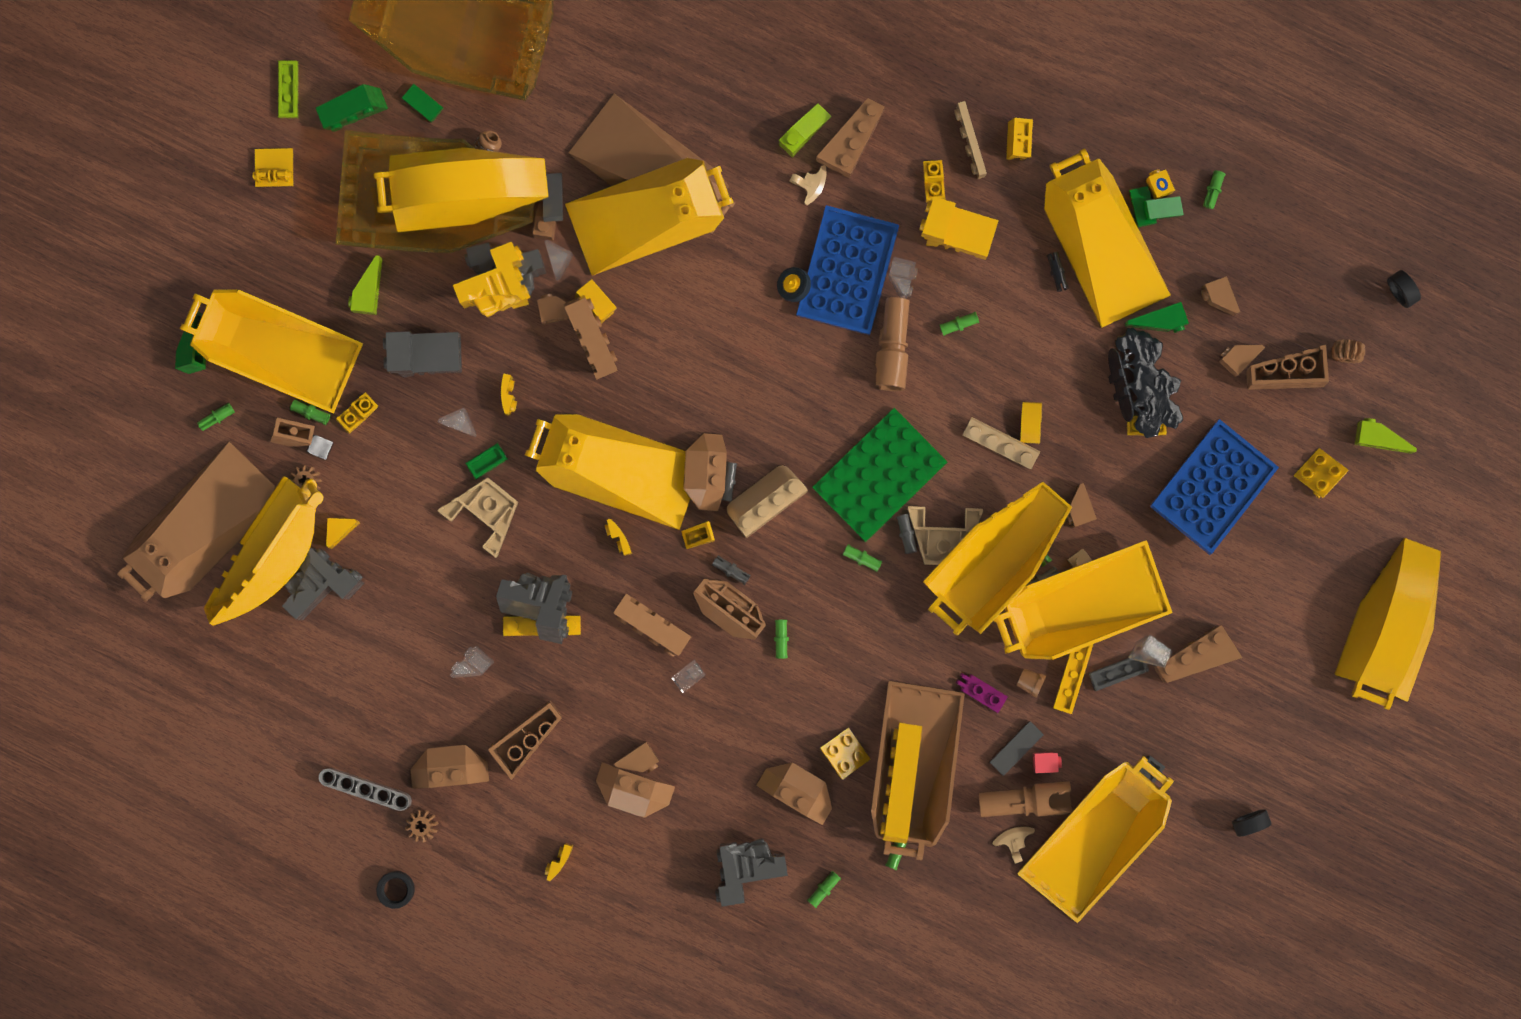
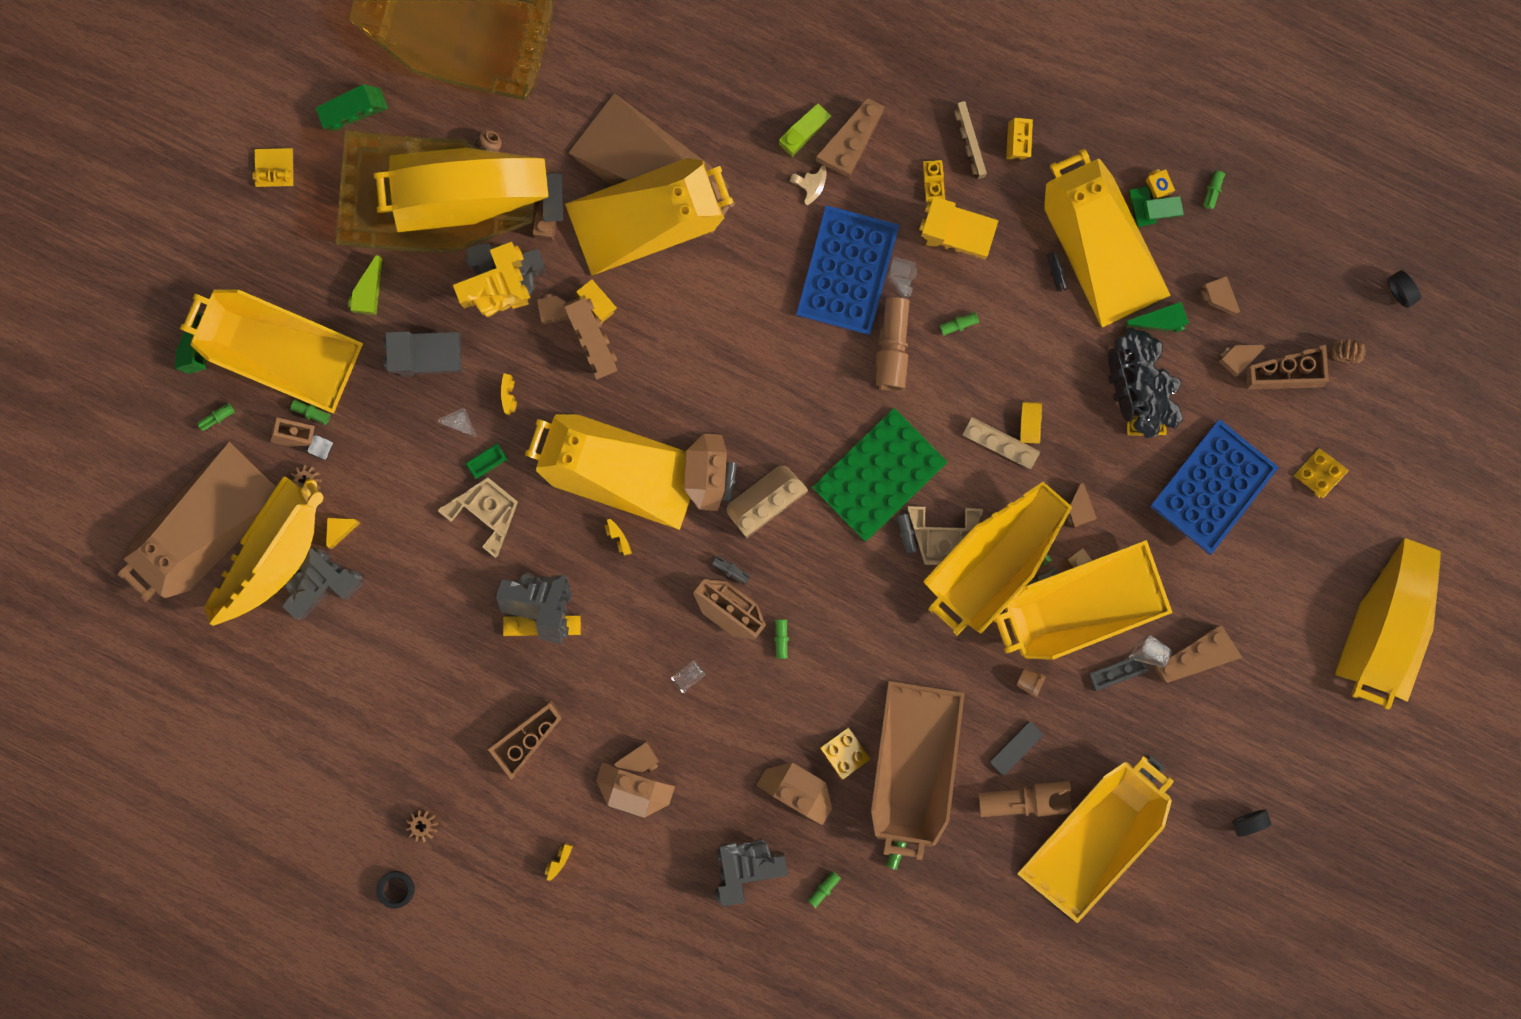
(288, 89): lime tile -> none
(355, 789): light grey beam -> none
(357, 413): yellow slope -> none
(422, 103): green tile -> none
(449, 767): medium nougat wedge -> none
(474, 664): clear slope -> none
(558, 257): clear slope -> none
(652, 625): medium nougat wedge -> none
(698, 535): yellow slope -> none
(793, 284): black wheel -> none
(862, 558): bright green pin -> none
(902, 783): yellow brick -> none
(982, 692): magenta hinge -> none
(1014, 839): tan piece -> none
(1046, 762): coral brick -> none
(1072, 679): yellow plate -> none
(1379, 436): lime slope -> none

